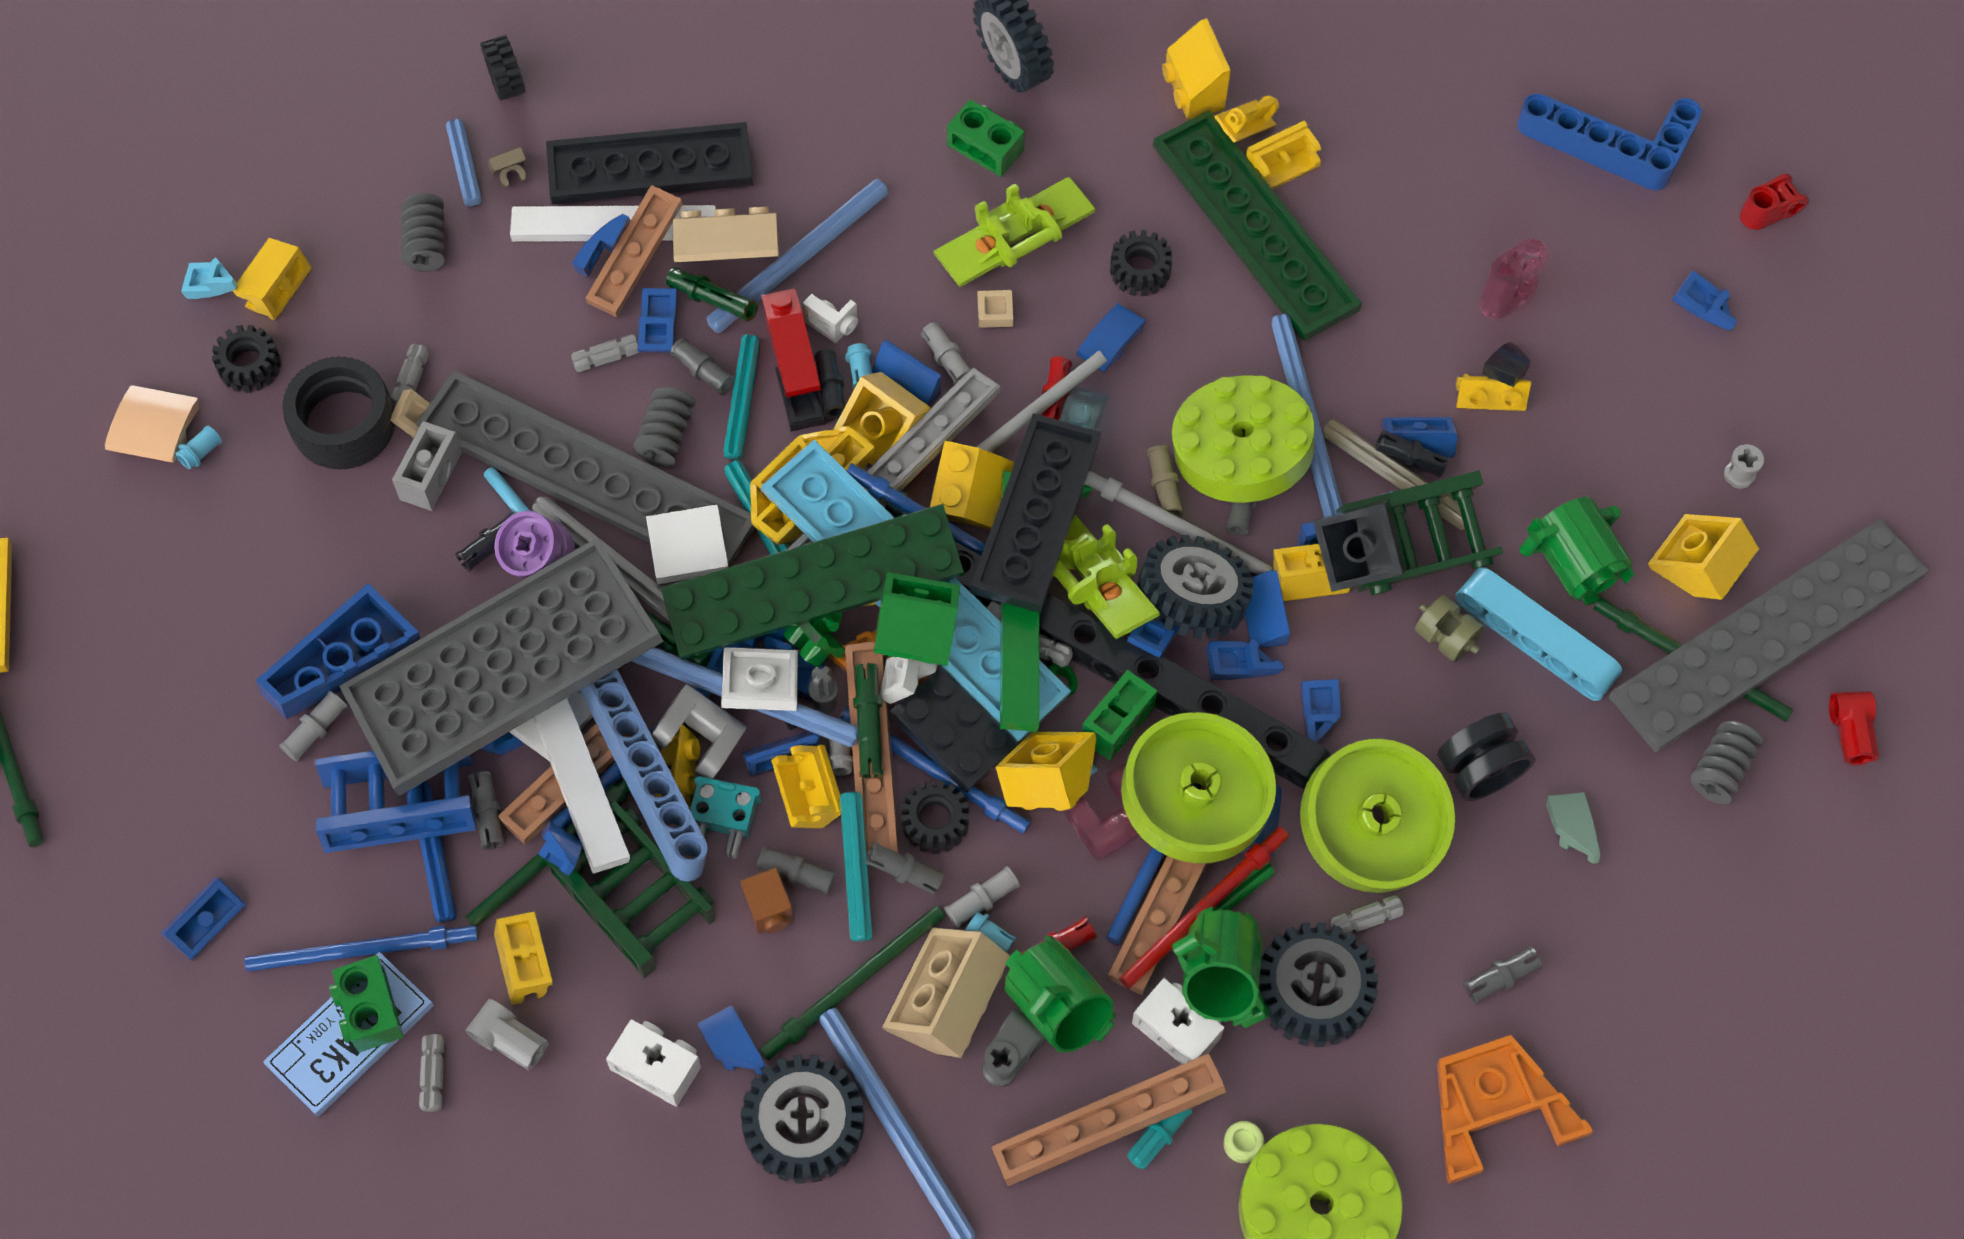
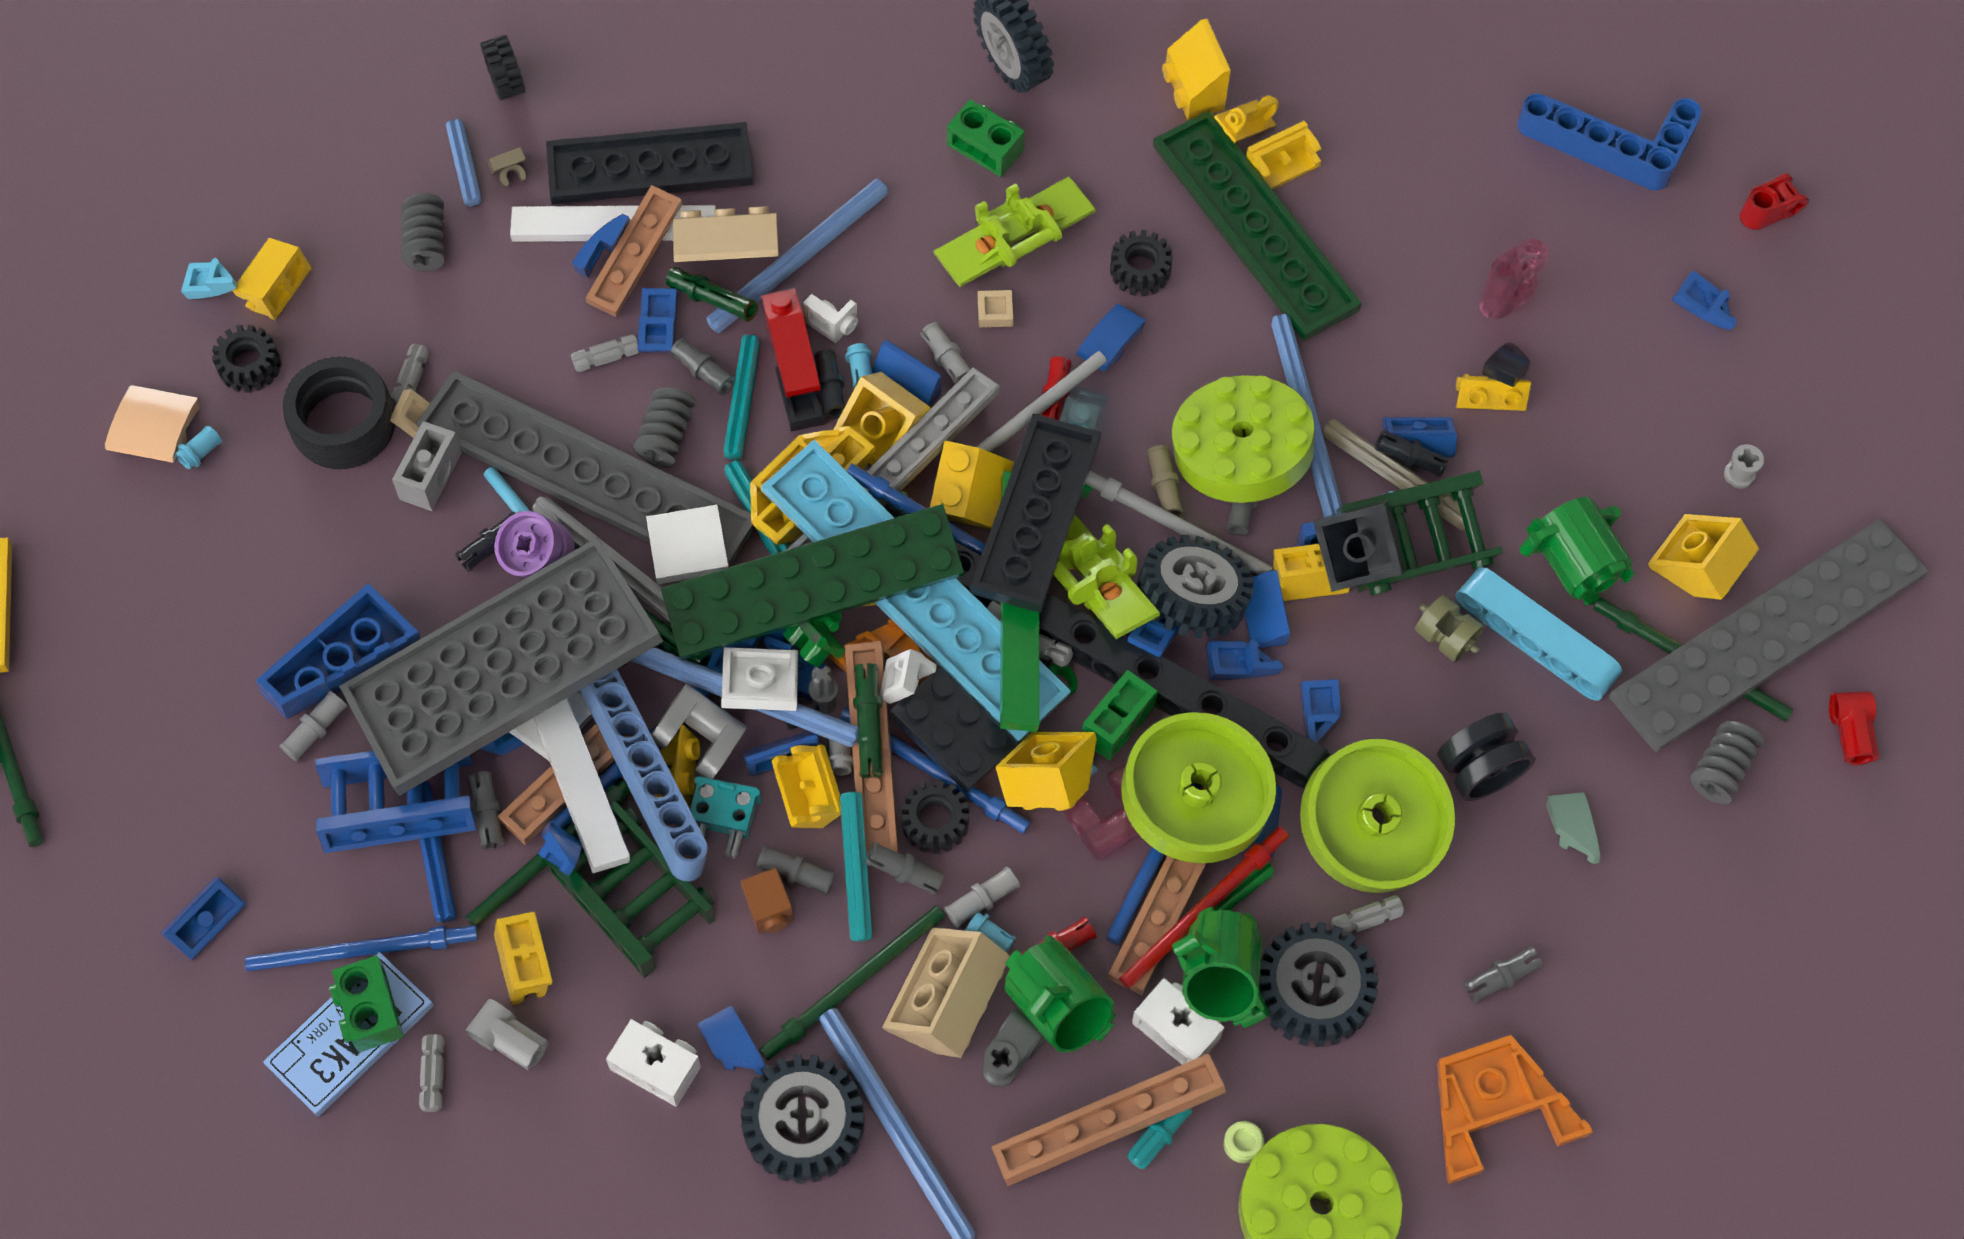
(916, 619): green slope -> none

